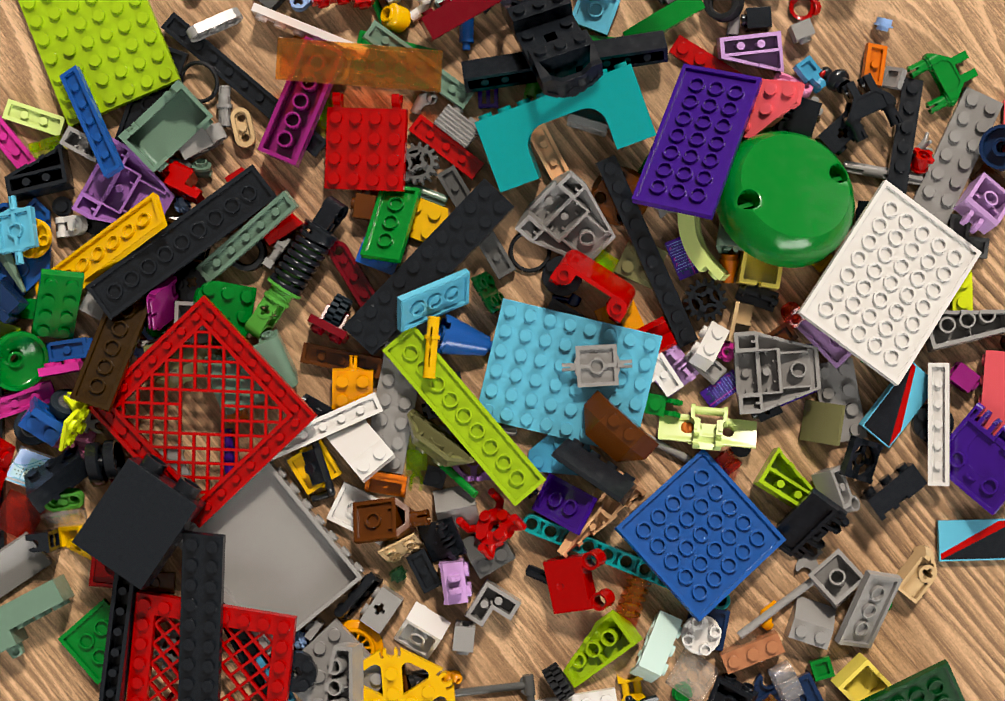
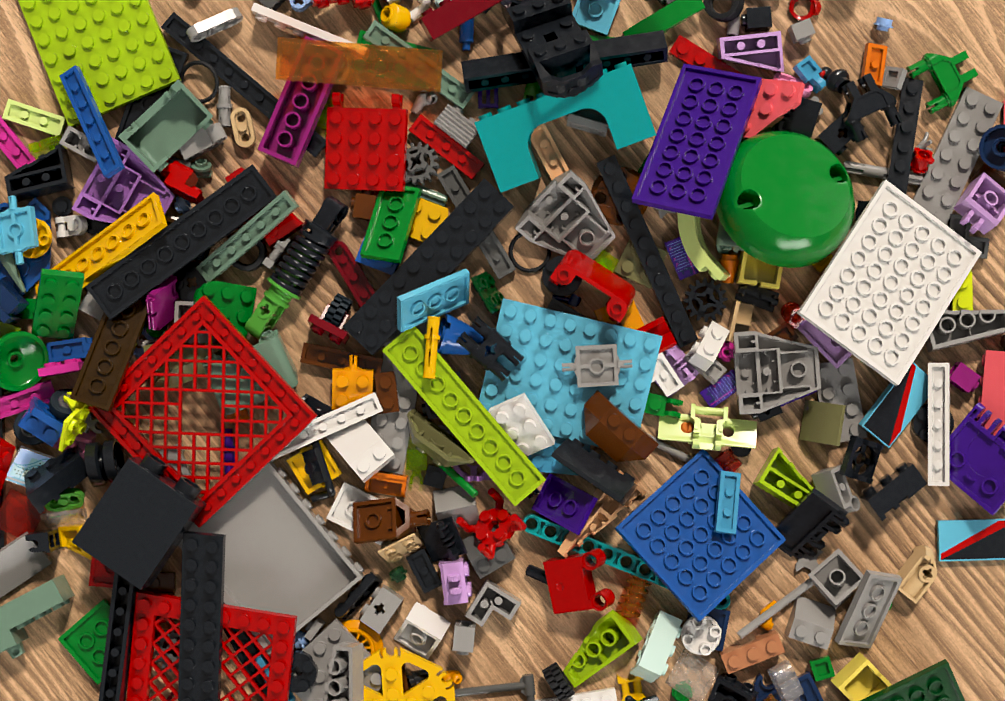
(387, 391): none -> reddish brown plate
(489, 360): none -> black pin
(523, 424): none -> white plate
(727, 502): none -> dark azure plate

